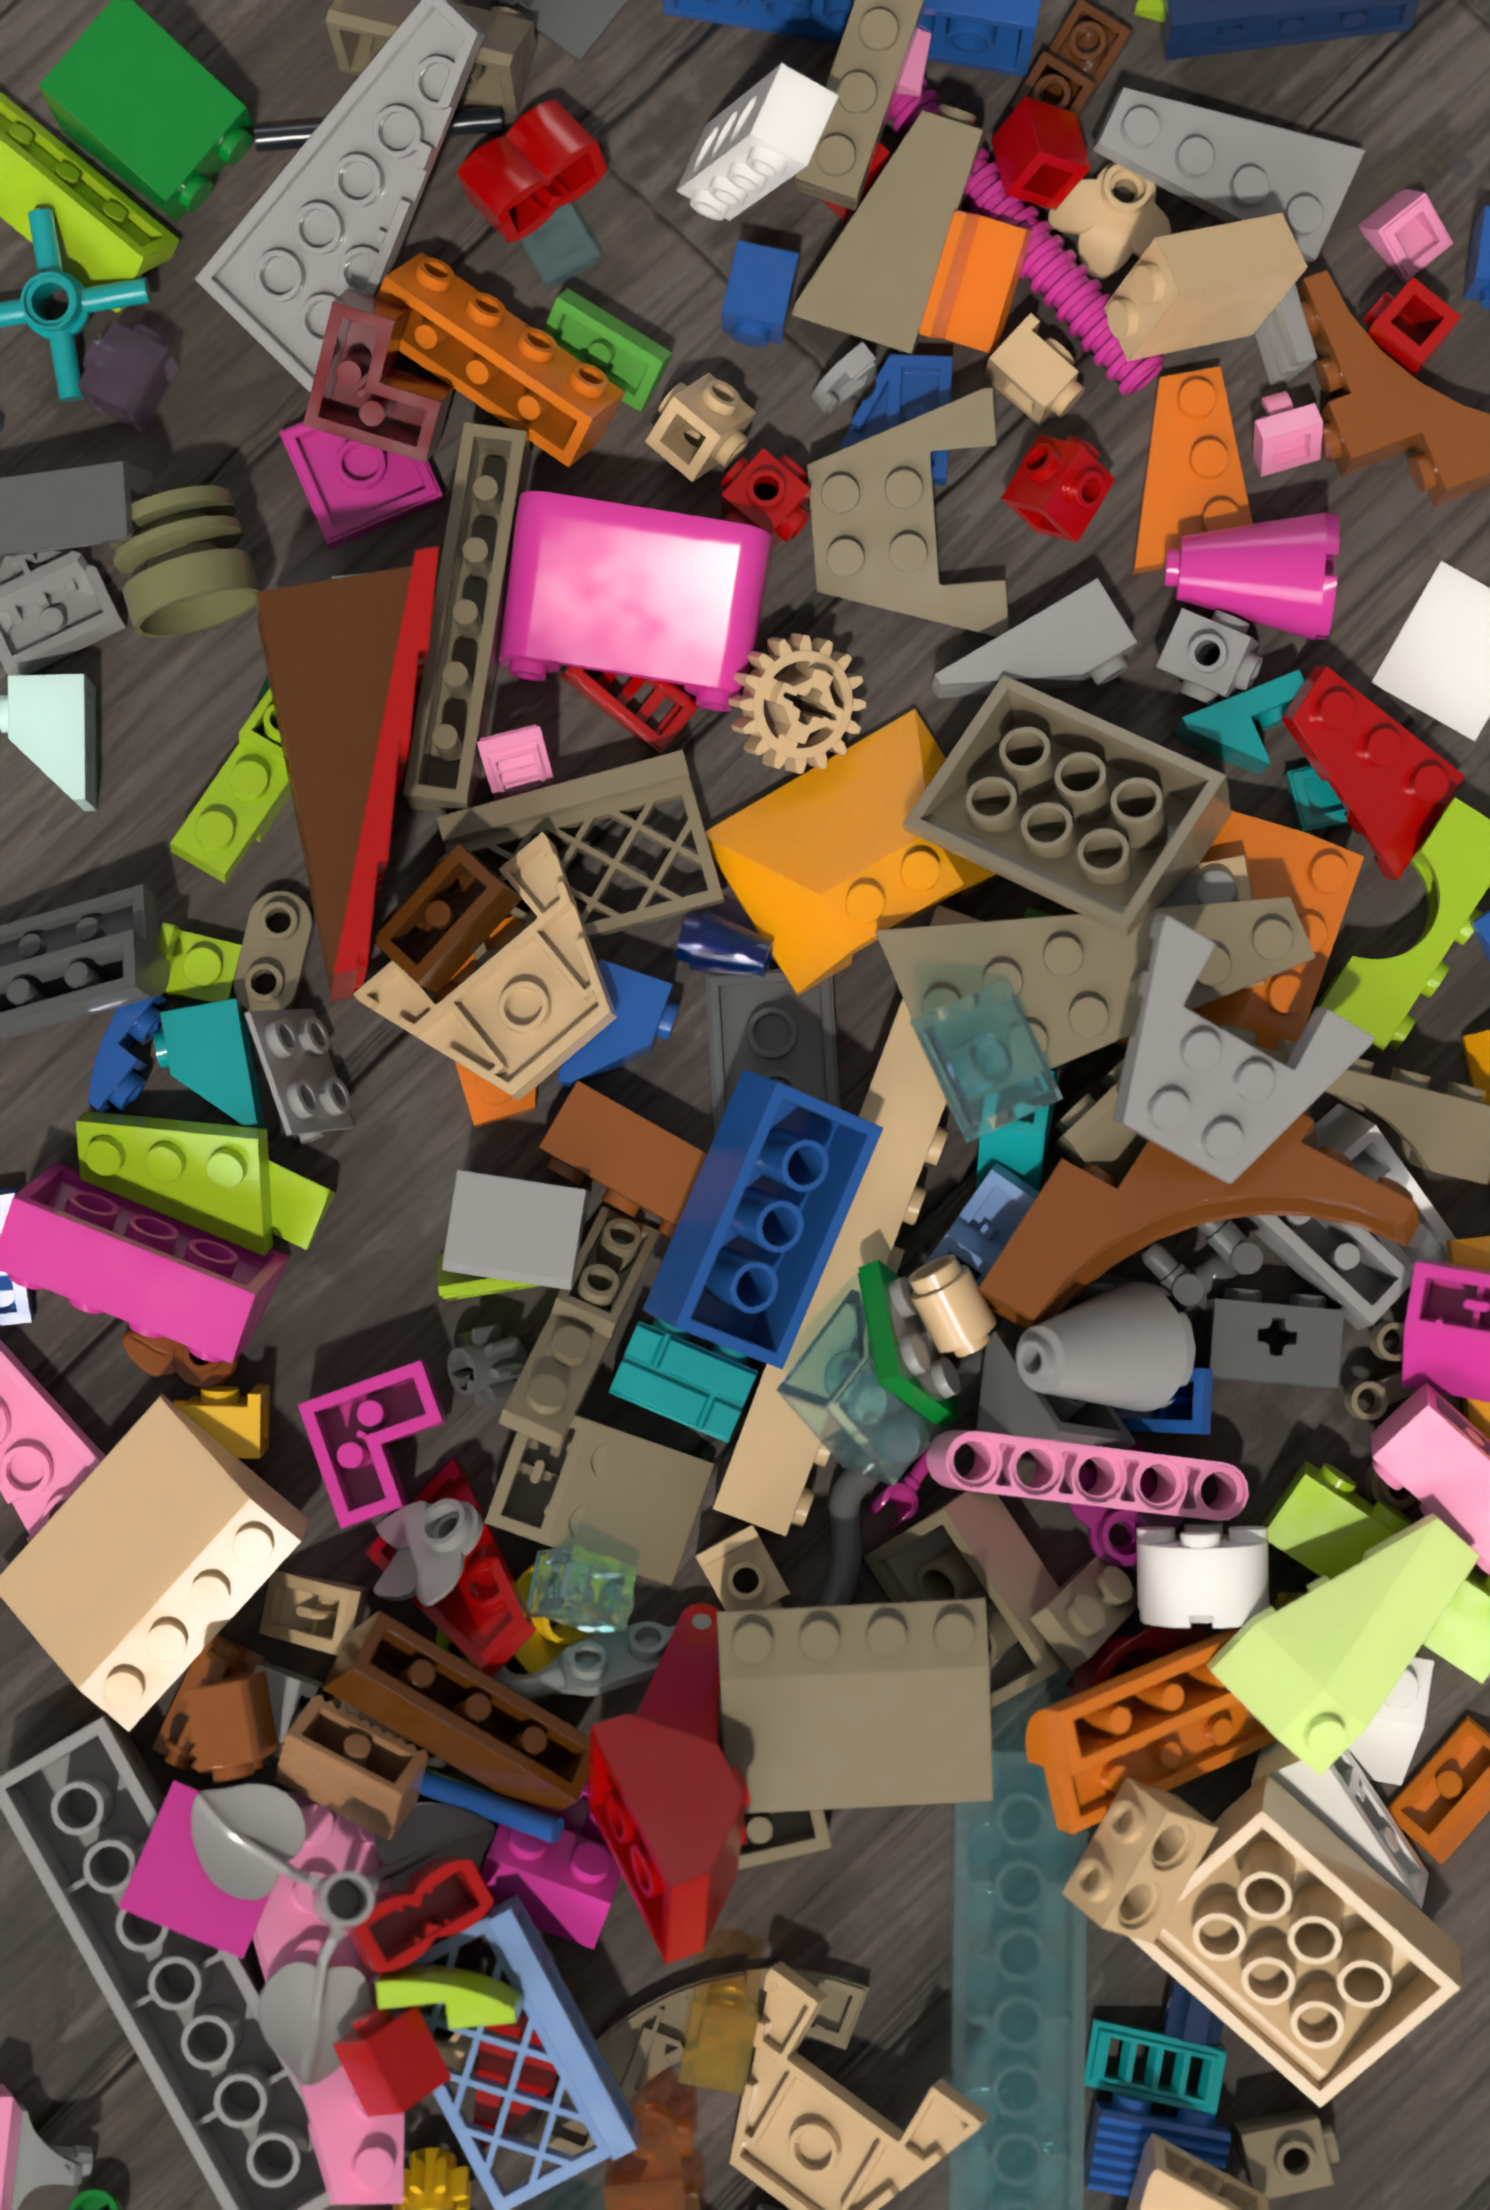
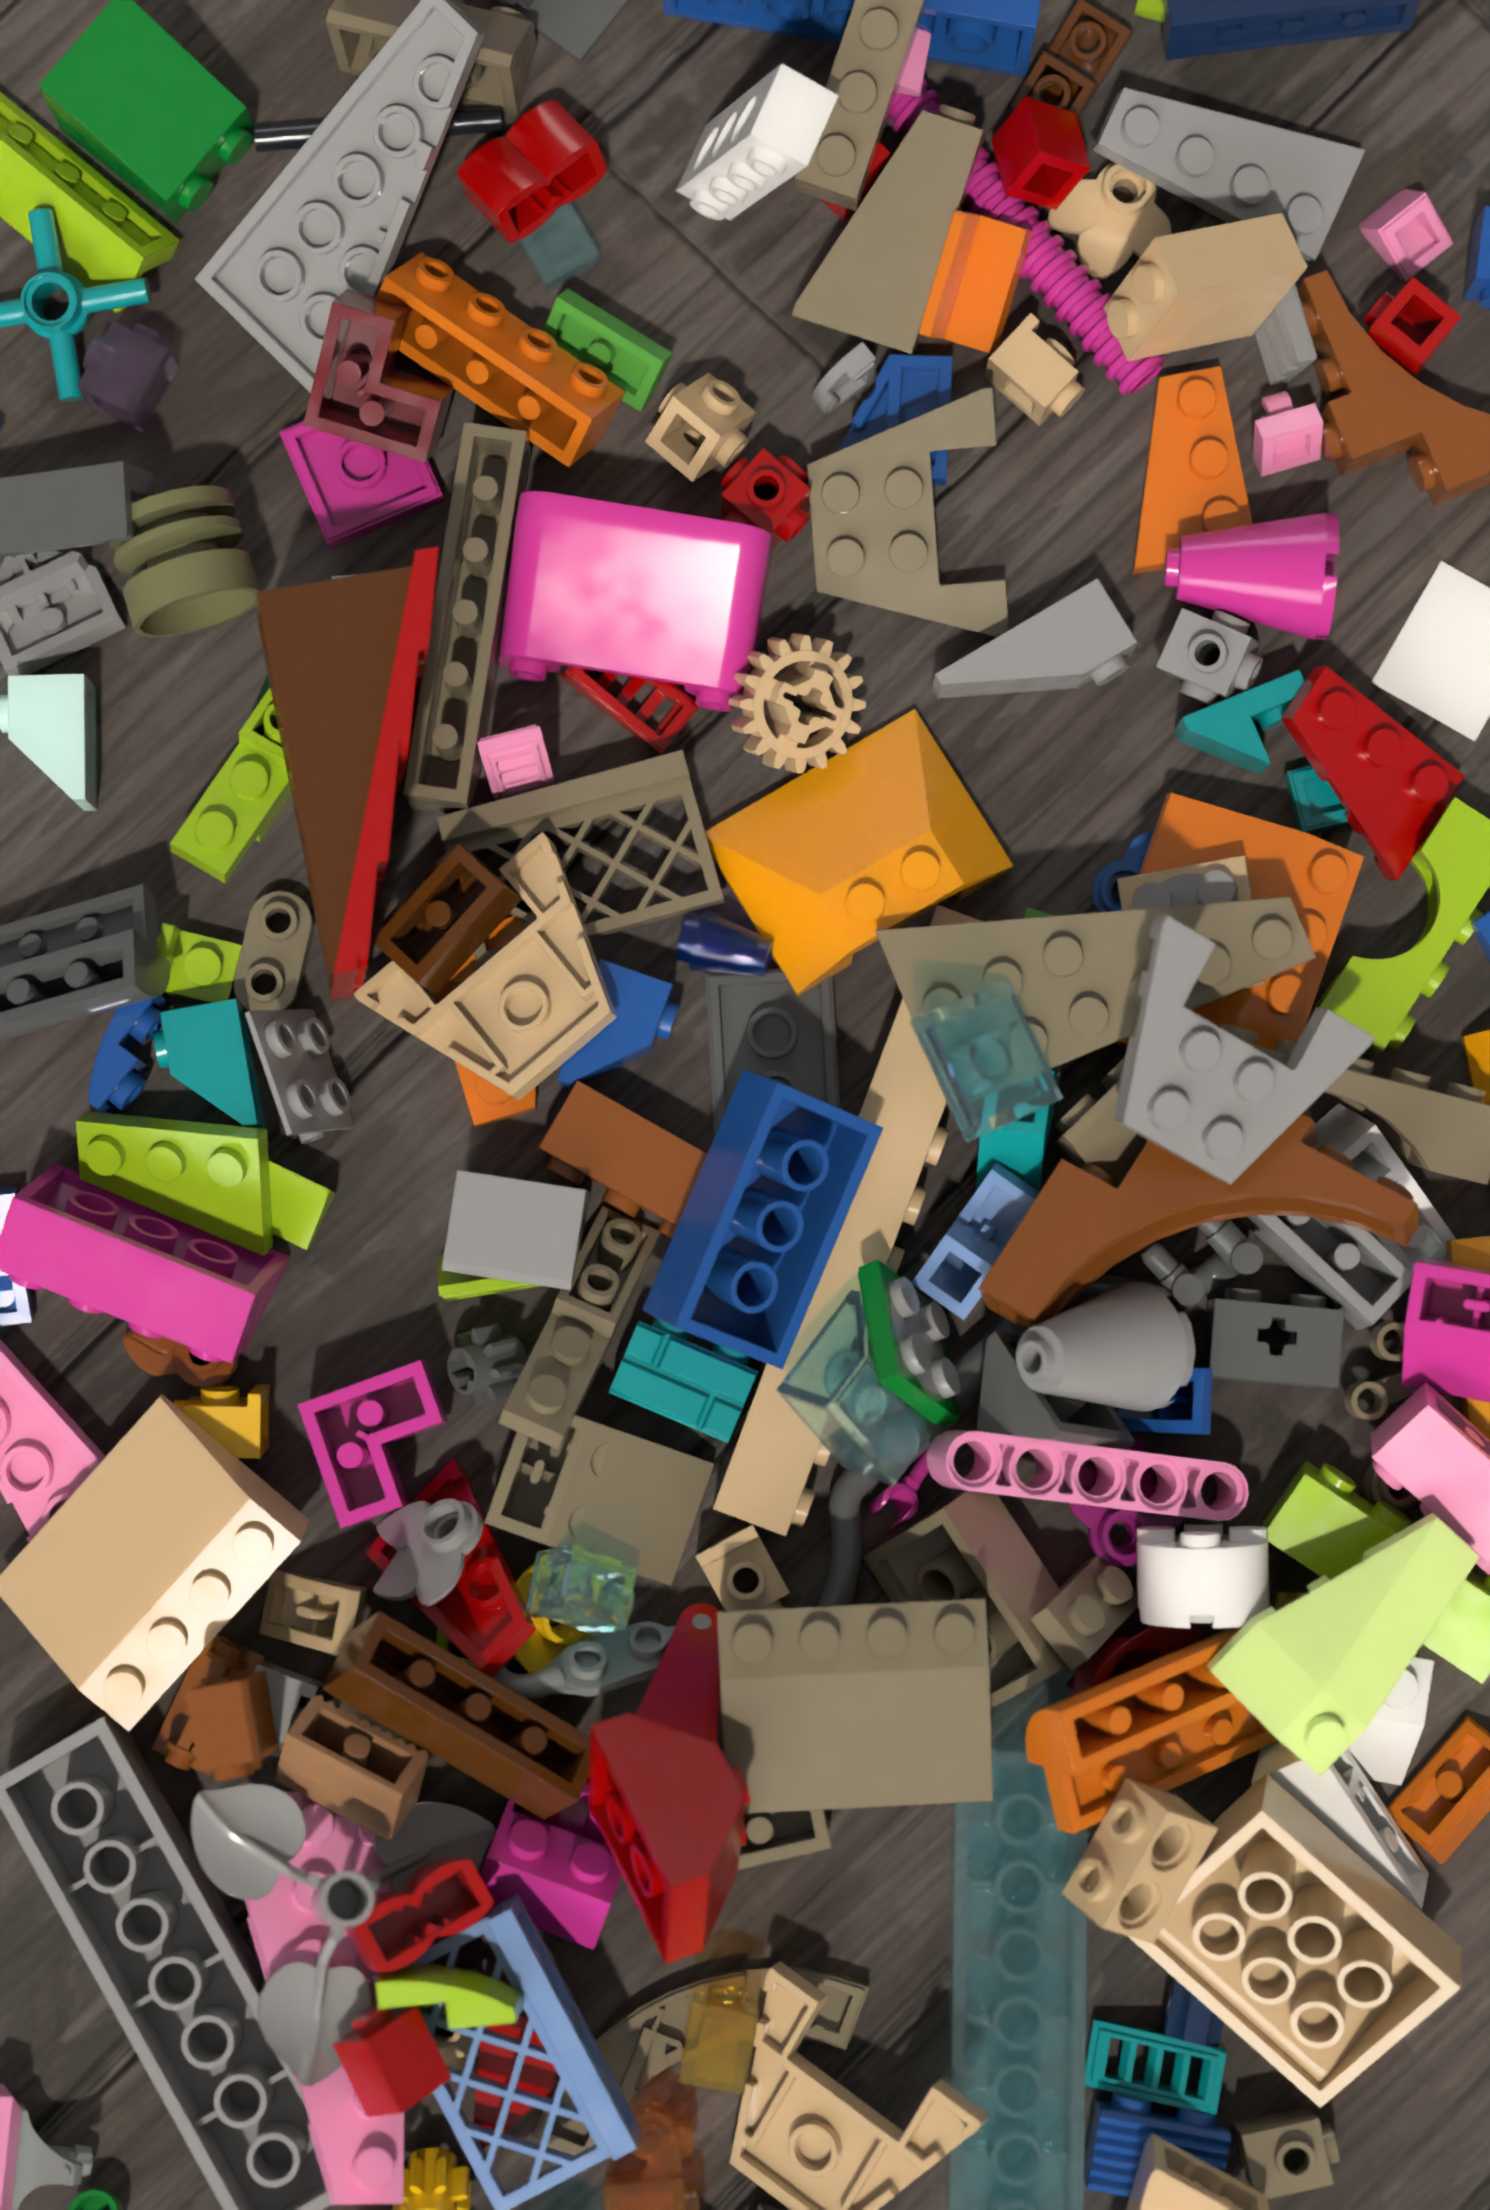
(176, 1891): dark pink tile -> none
(492, 1806): blue bar -> none
(759, 294): blue brick -> none
(951, 1306): tan brick -> none
(1059, 487): red brick -> none
(1072, 806): dark tan slope -> none

